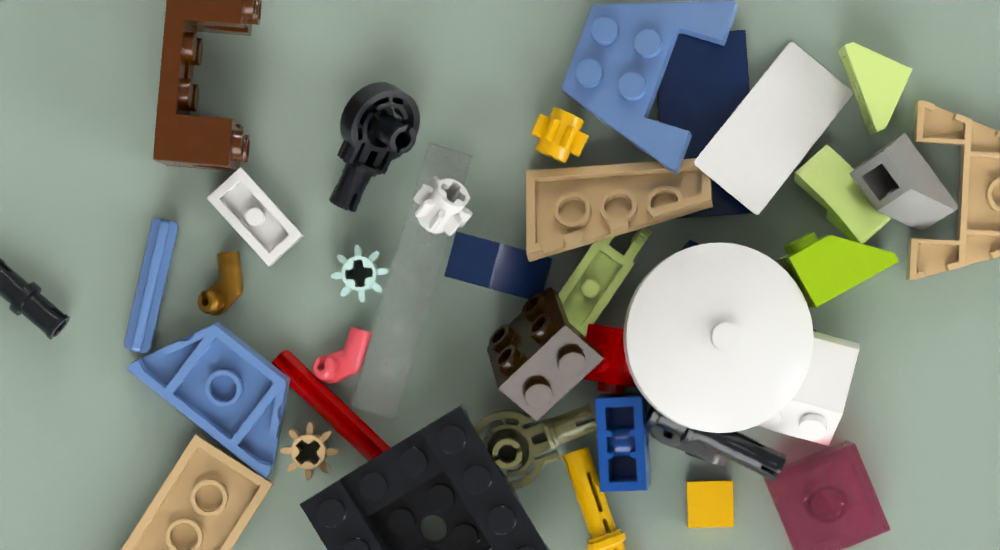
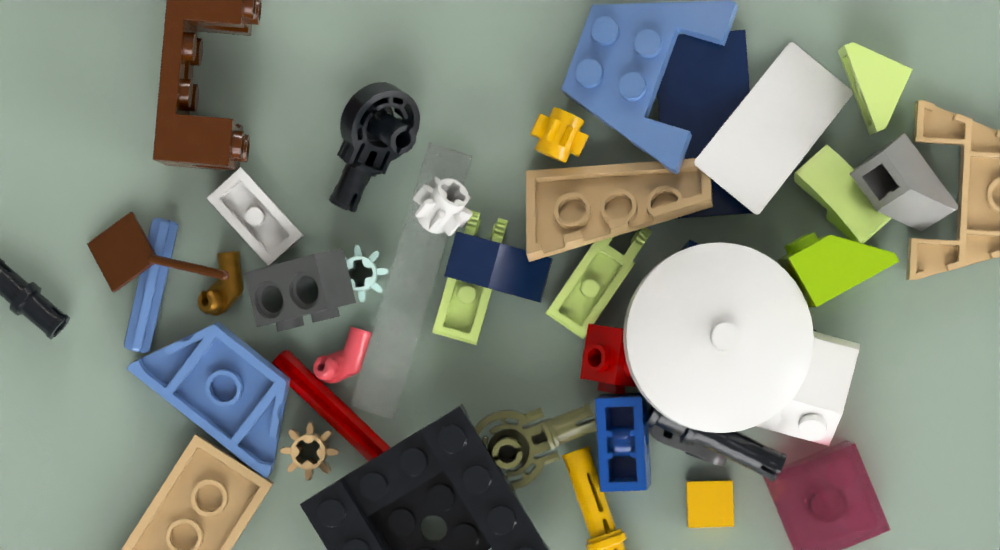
(126, 253): none -> reddish brown piece
(300, 288): none -> dark grey brick
(464, 303): none -> yellowish green hinge
(540, 355): dark brown bracket -> none

